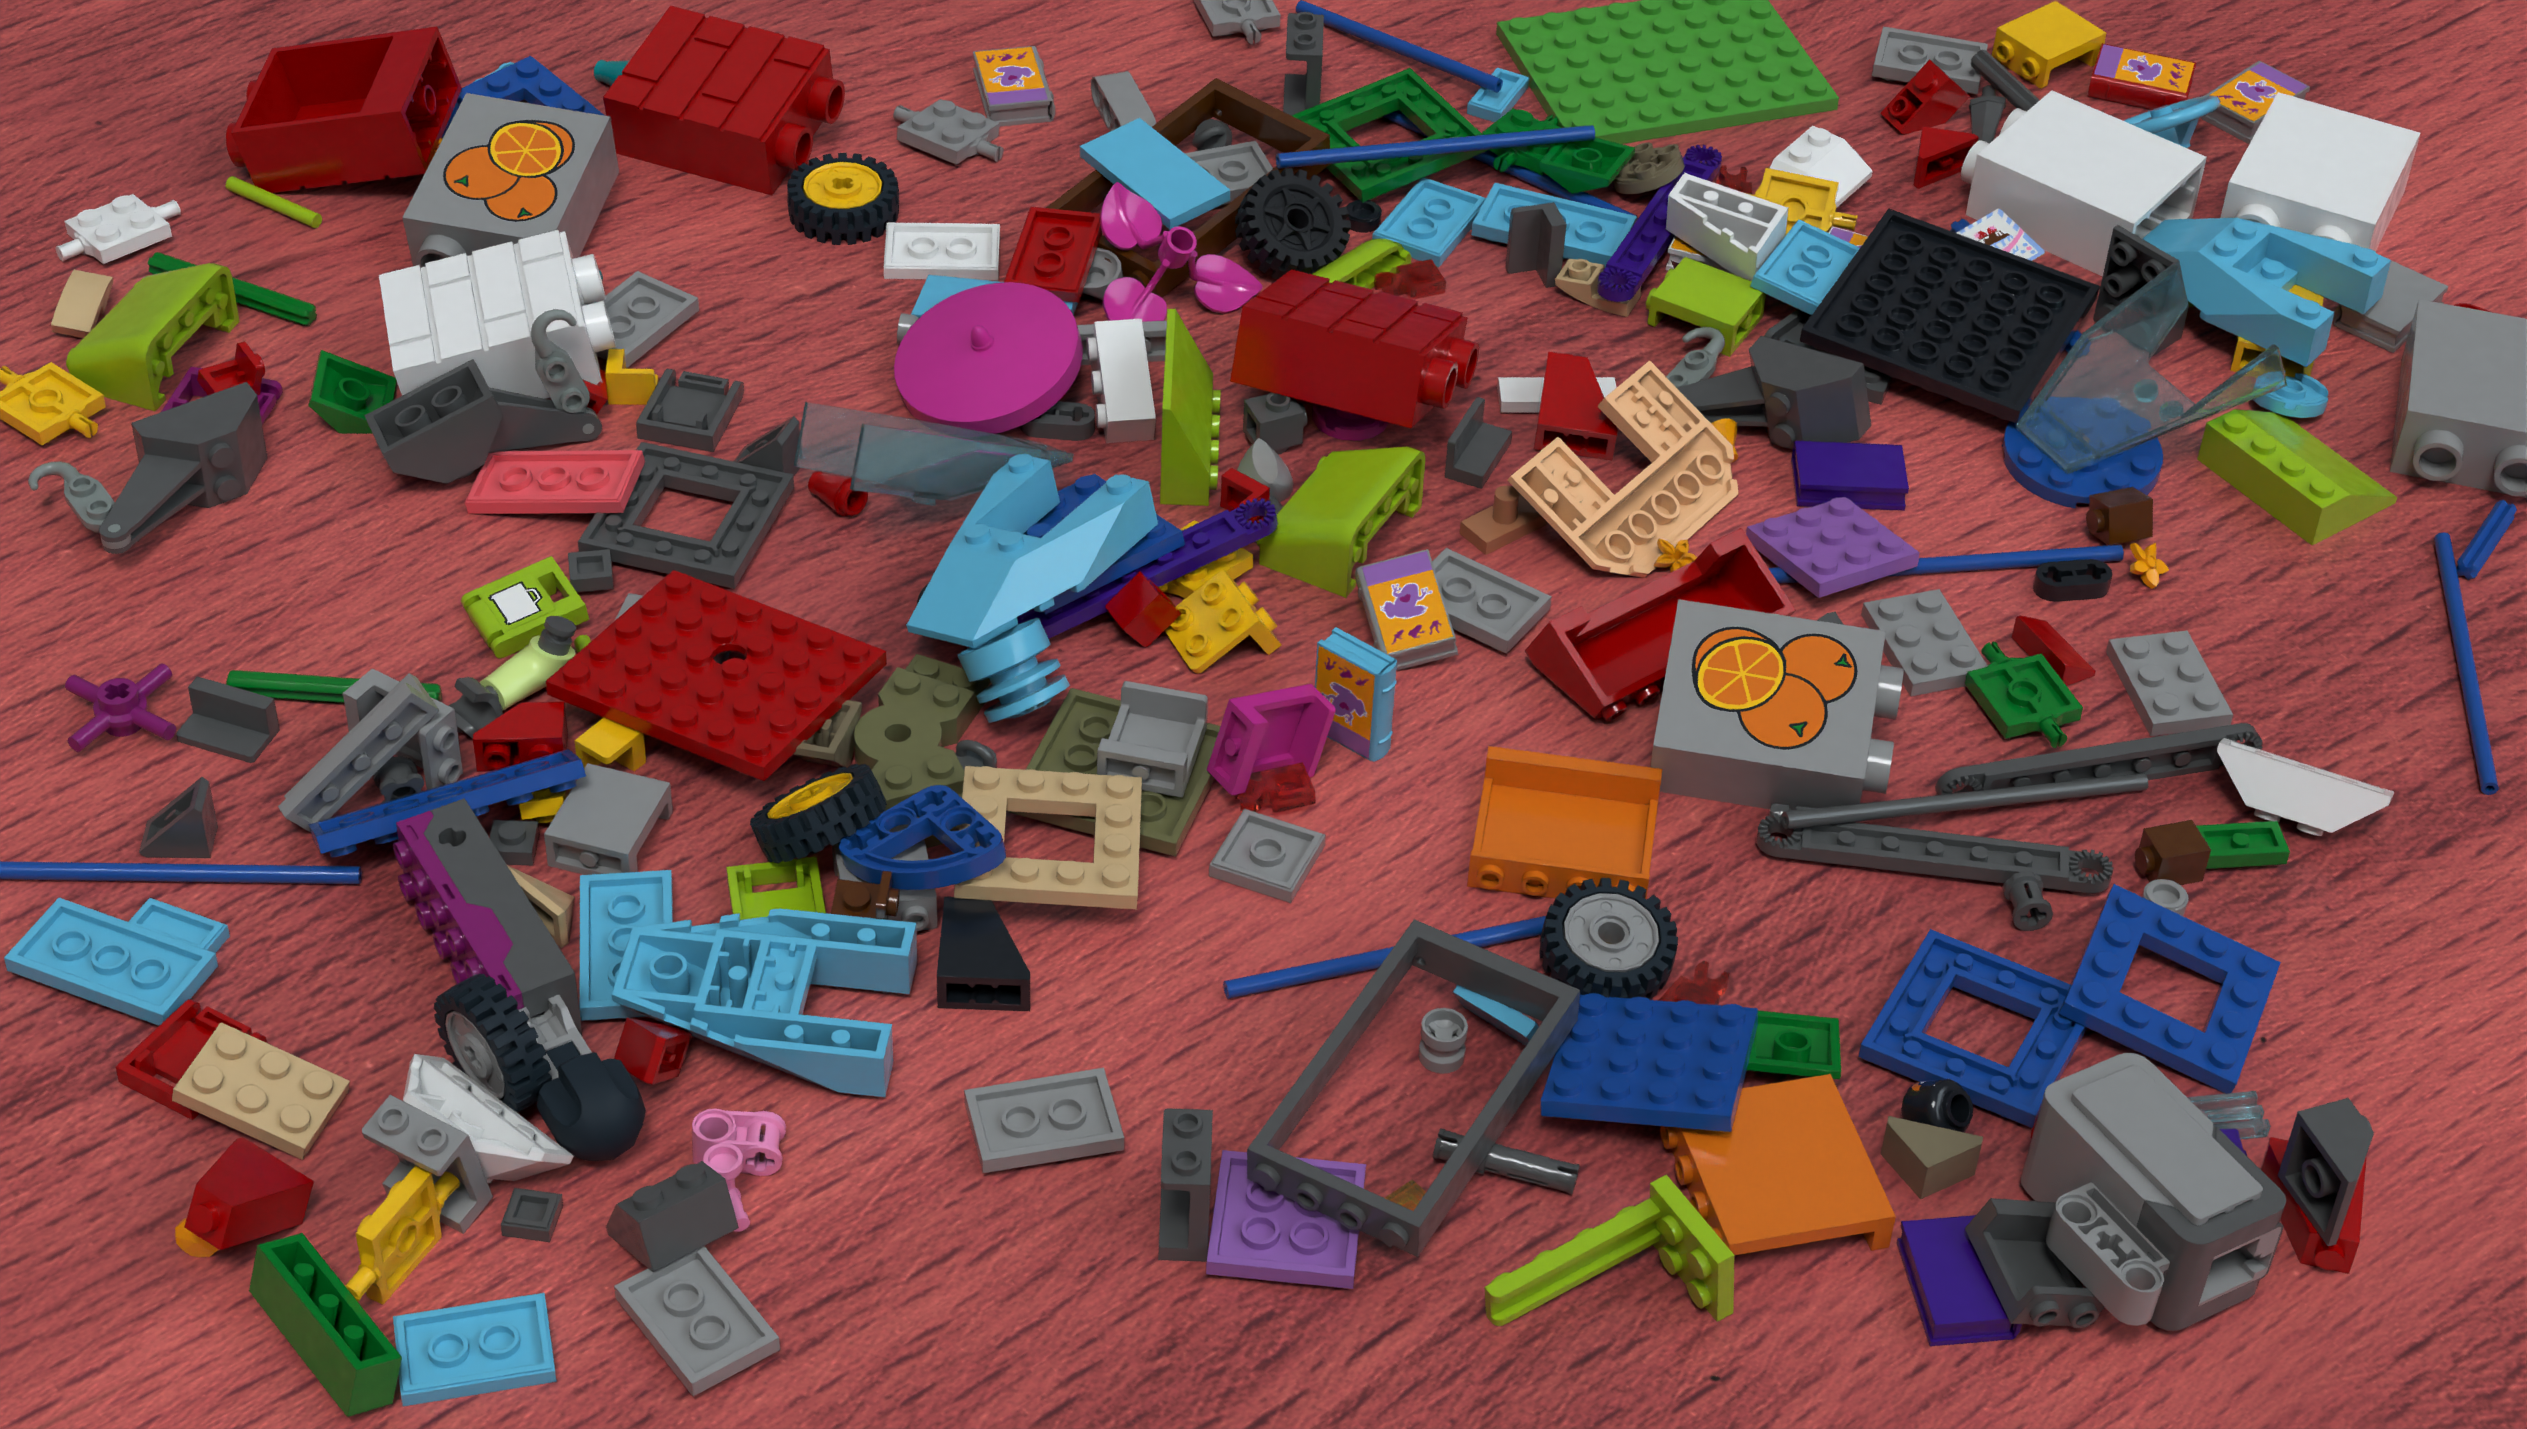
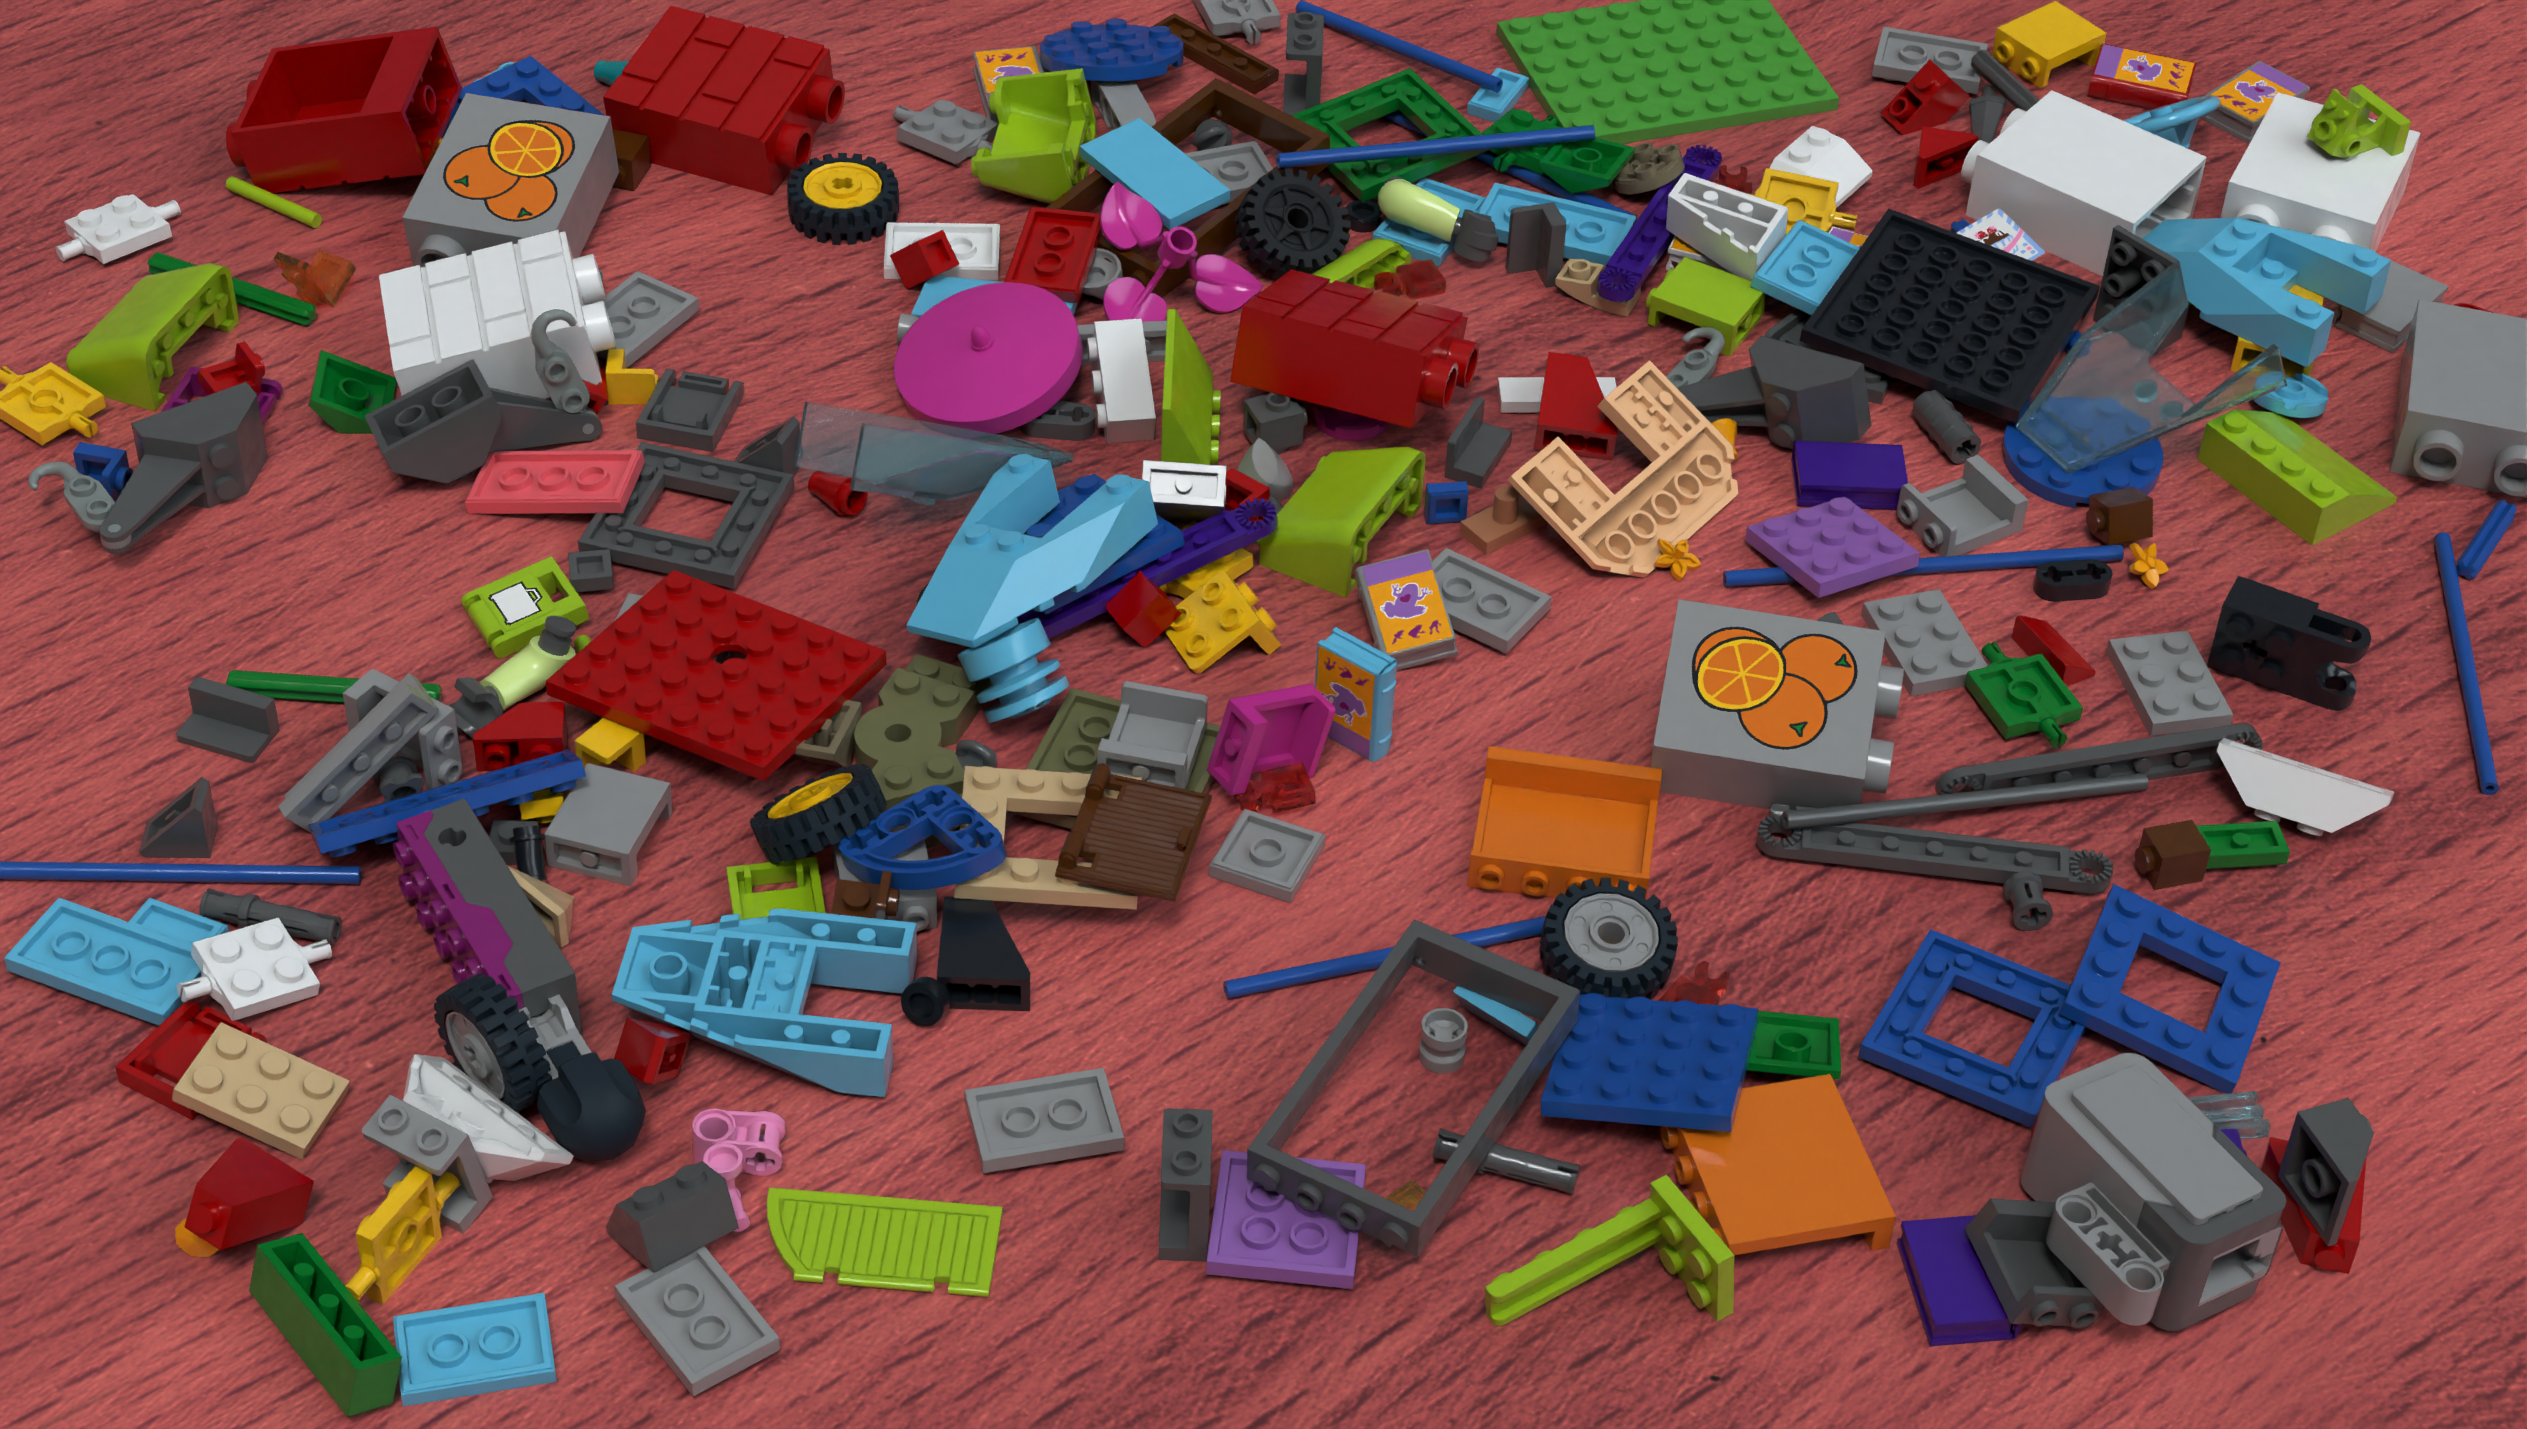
(81, 303): tan slope -> none
(104, 464): none -> blue bracket
(120, 707): magenta bar -> none
(251, 910): none -> dark grey pin
(254, 969): none -> white plate
(319, 281): none -> clear orange bracket
(529, 851): none -> black pin
(532, 1215): dark grey tile -> none
(607, 913): medium azure plate -> none
(632, 159): none -> reddish brown brick
(885, 1240): none -> lime piece
(924, 259): none -> red panel
(925, 1001): none -> black tile
(1038, 135): none -> lime windscreen
(1112, 50): none -> blue plate
(1136, 840): none -> reddish brown window
(1186, 489): none -> panel
(1221, 56): none -> reddish brown tile
(1433, 215): none -> yellowish green piece
(1446, 502): none -> blue tile
(1625, 645): red windscreen -> none
(1929, 1155): dark tan slope -> none
(1938, 1104): black head -> none
(1946, 426): none -> dark grey axle
(1965, 511): none -> light grey panel
(2167, 894): light grey tile -> none
(2287, 645): none -> black brick
(2346, 131): none -> lime tile

